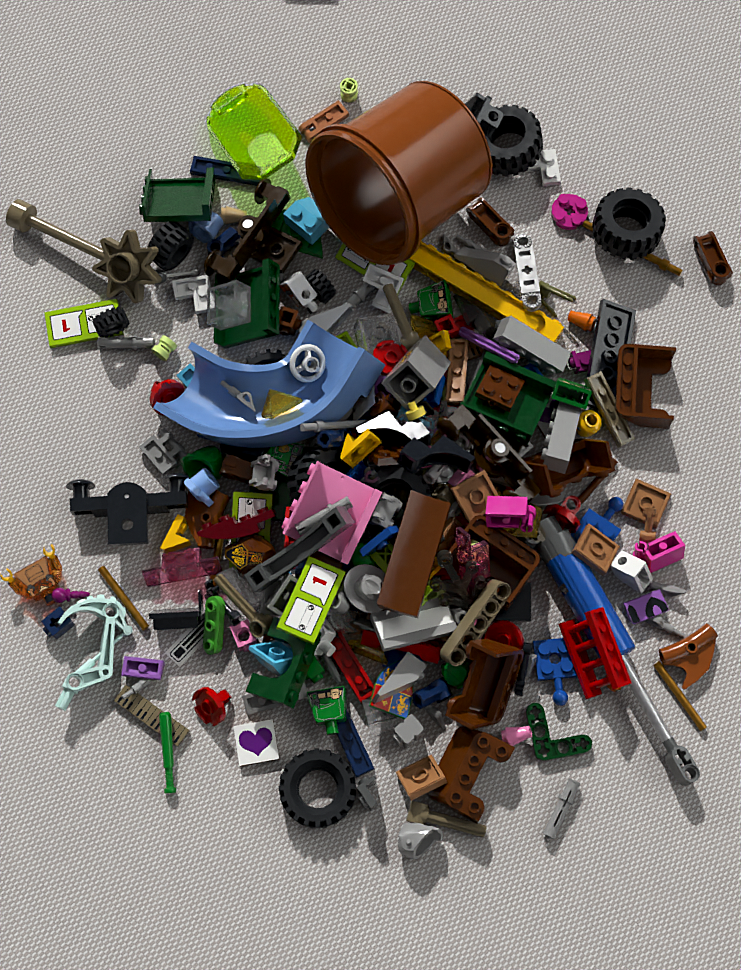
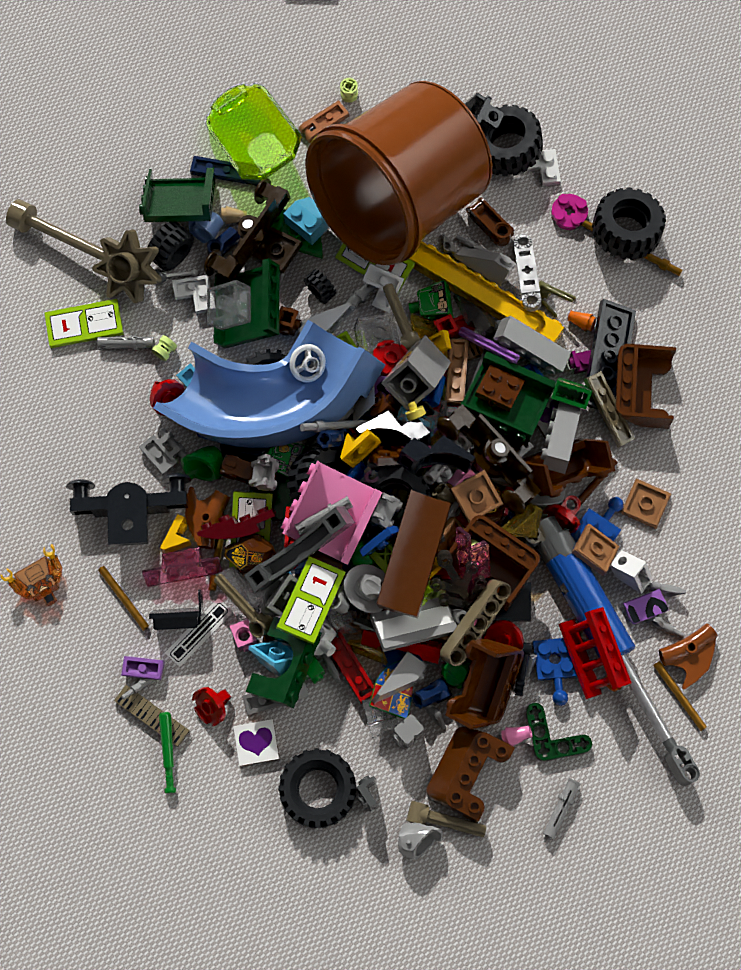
(50, 628): dark blue brick -> none
(60, 595): magenta bar -> none
(86, 674): light aqua piece -> none
(110, 322): black tyre -> none
(202, 486): light blue piece -> none
(212, 591): black bar -> none
(214, 625): bright green plate -> none
(240, 396): light grey hand -> none
(278, 403): clear yellow slope -> none
(295, 286): white torso -> none
(329, 707): green torso -> none
(354, 747): dark blue tile -> none
(421, 777): medium nougat tile -> none
(507, 511): dark pink hinge -> none
(588, 423): yellow head -> none
(648, 535): medium nougat bar -> none
(660, 551): dark pink hinge -> none
(712, 258): reddish brown piece -> none

